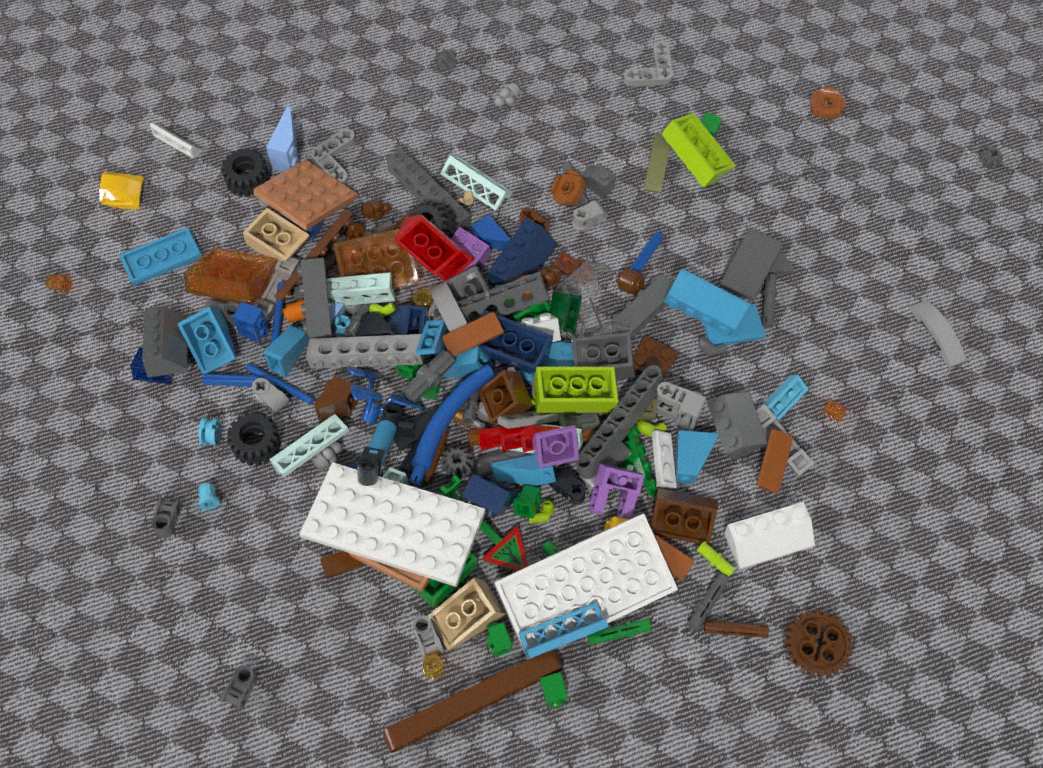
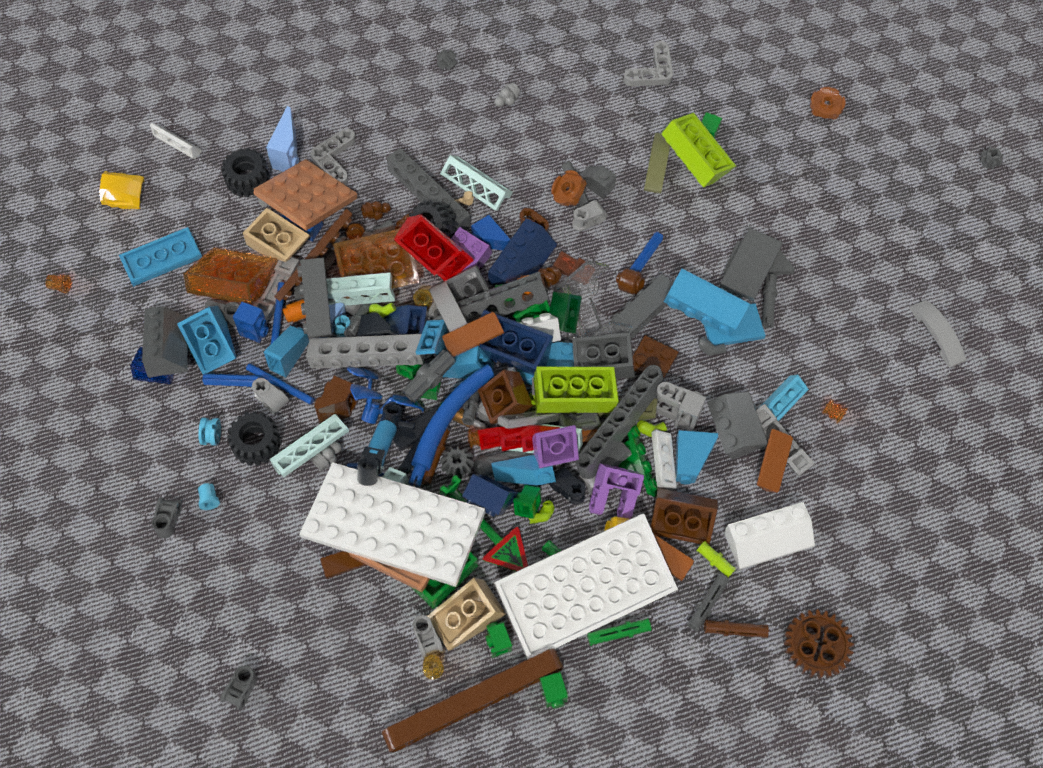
(567, 637): dark azure fence -> none

